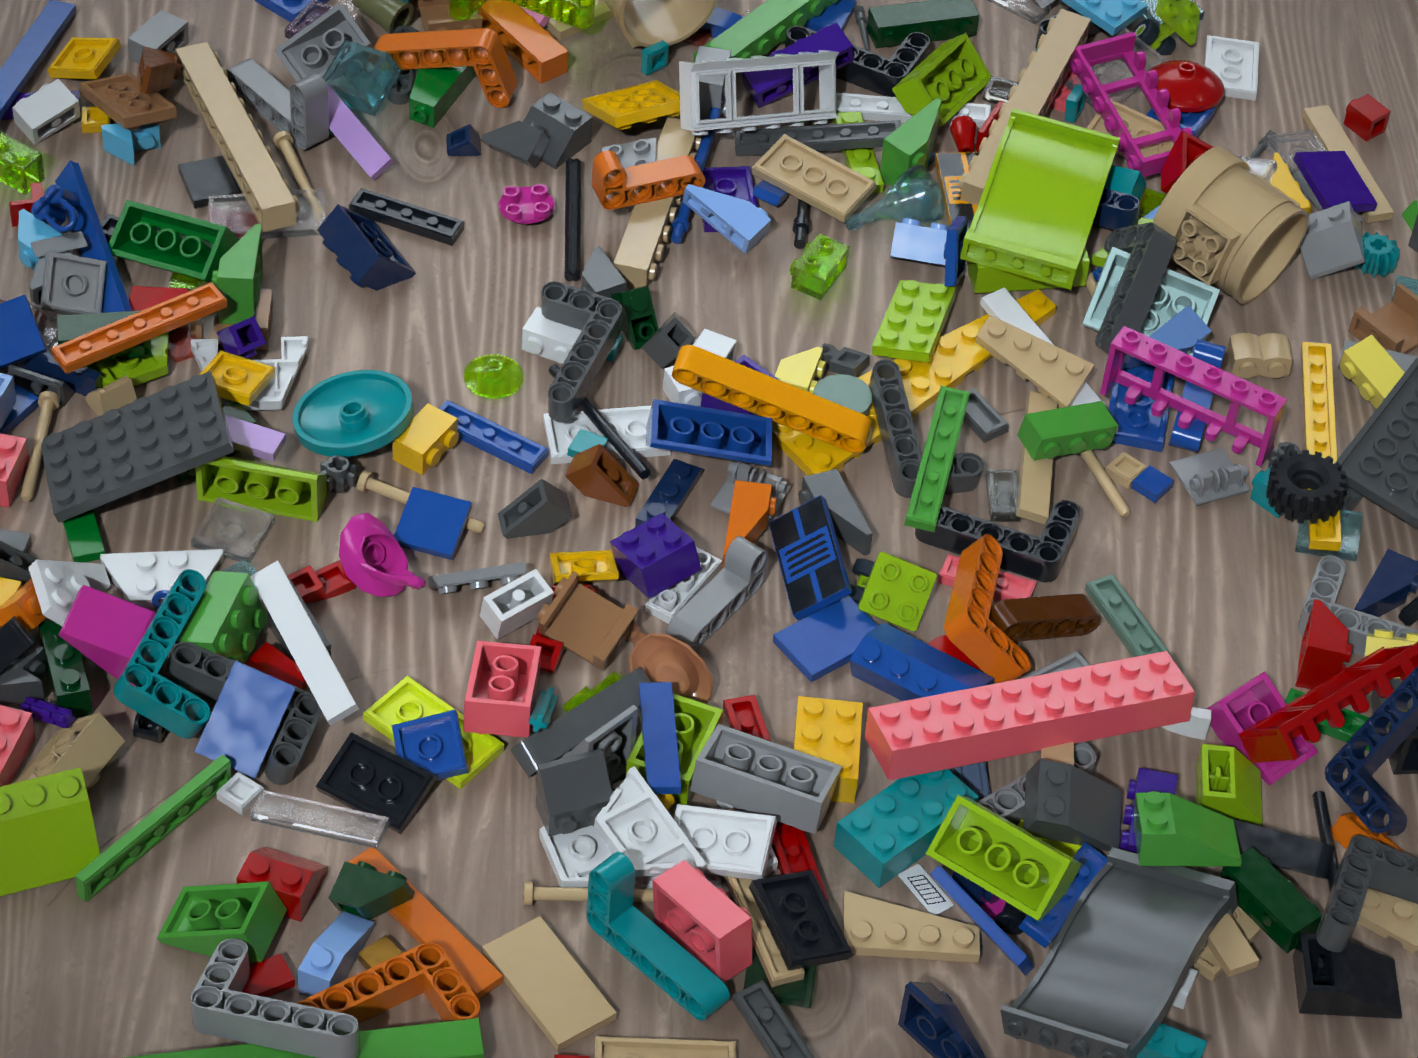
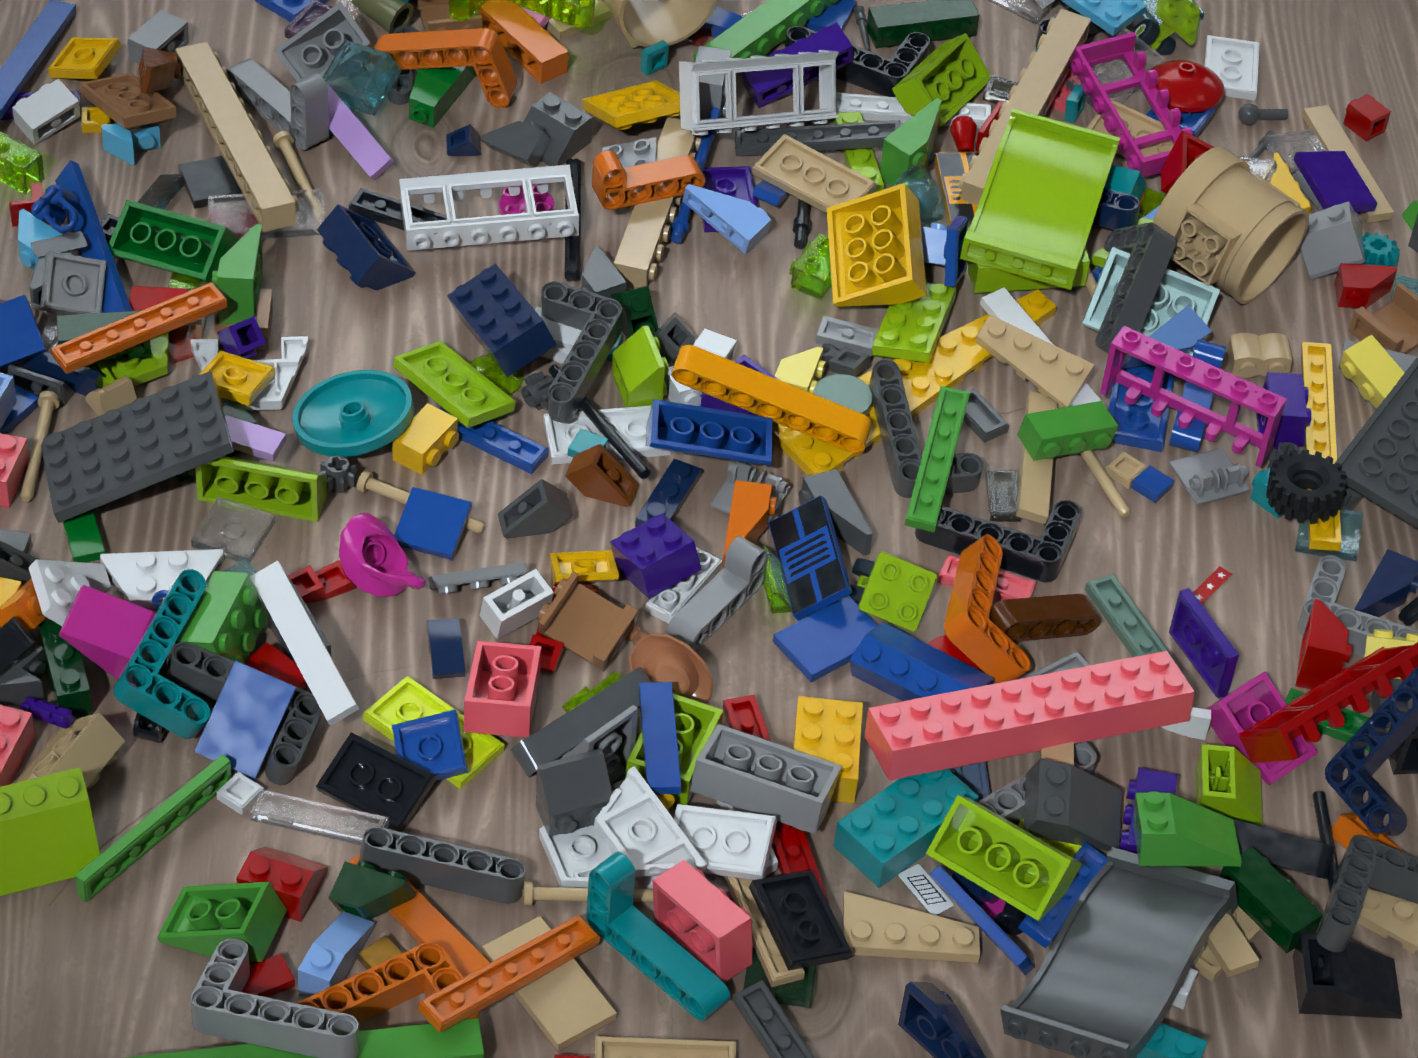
(163, 190): none -> clear smoke tile
(444, 865): none -> dark grey beam
(445, 648): none -> dark blue slope
(454, 384): none -> lime plate
(489, 229): none -> white window
(501, 320): none -> dark blue brick
(508, 973): none -> orange tile
(536, 390): none -> dark grey gear
(543, 709): teal axle -> none
(640, 369): none -> lime slope
(775, 585): none -> clear neon green slope
(846, 334): none -> light grey plate
(877, 249): none -> yellow slope
(1203, 643): none -> dark purple tile
(1211, 584): none -> red sticker
(1250, 114): none -> dark grey bar
(1295, 413): none -> dark purple brick
(1362, 284): none -> red slope

